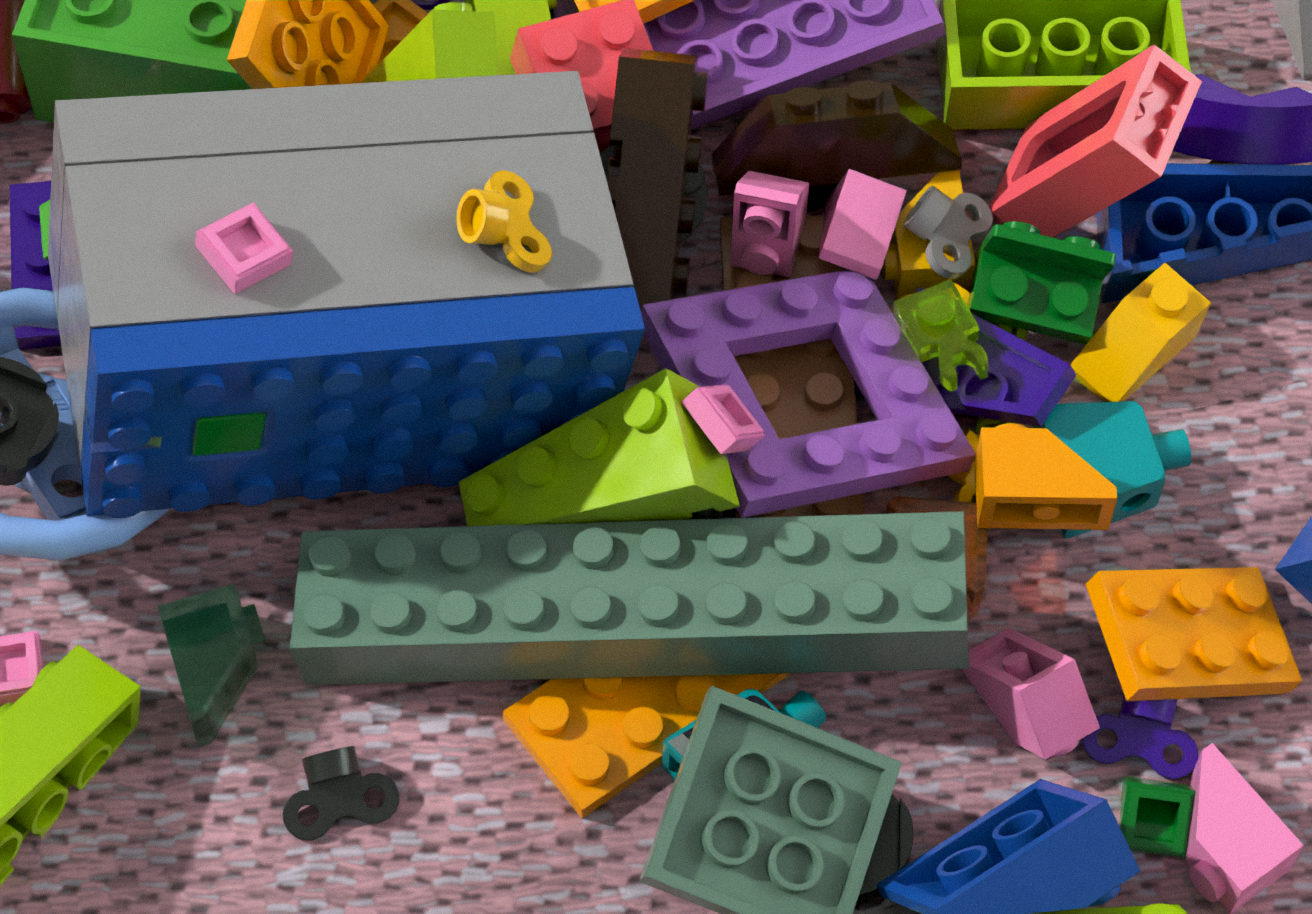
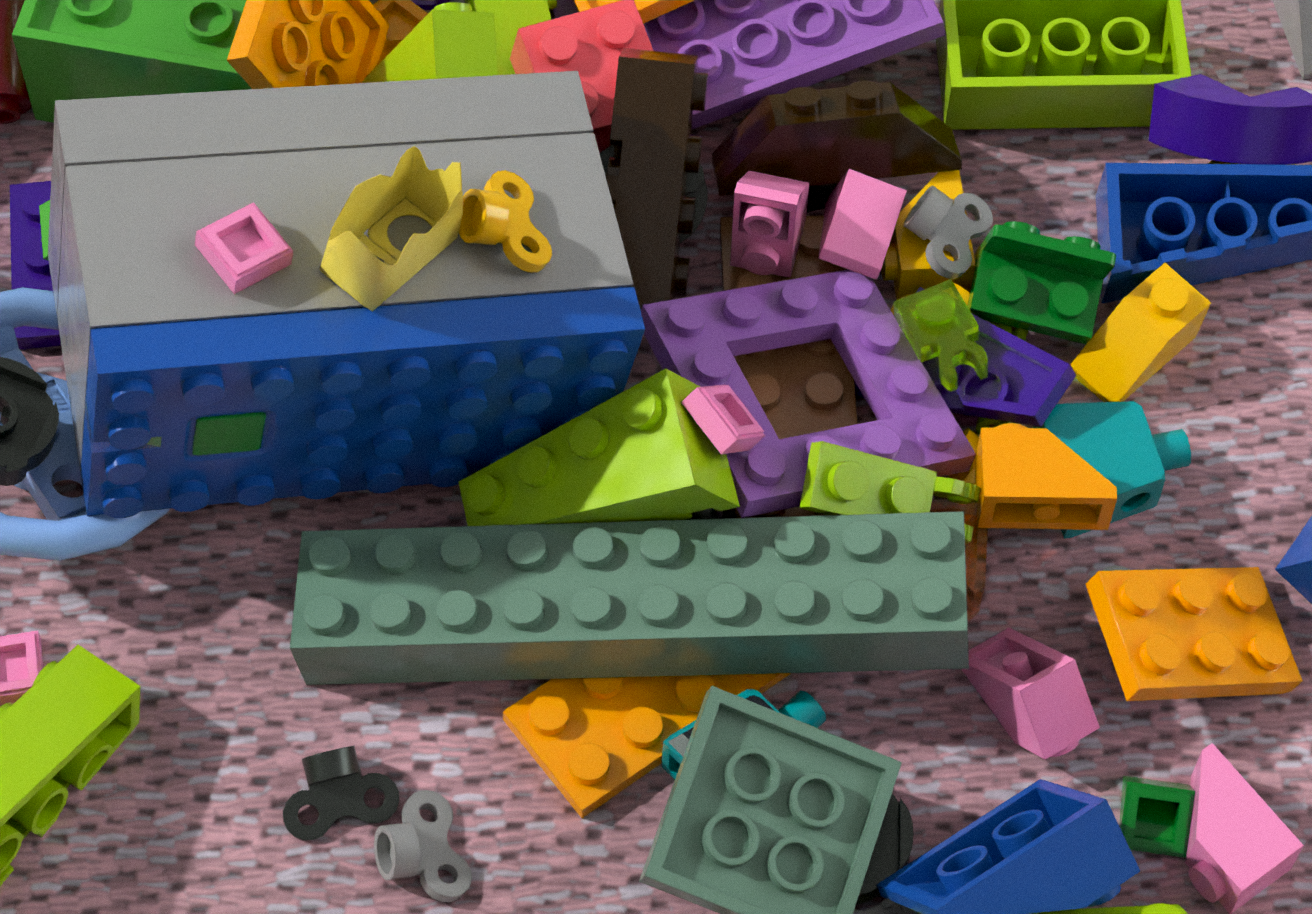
(212, 654): clear green slope -> none
(373, 204): none -> light yellow piece
(422, 848): none -> light grey piece
(862, 483): none -> lime hinge
(1097, 145): coral piece -> none
(1144, 732): dark purple piece -> none

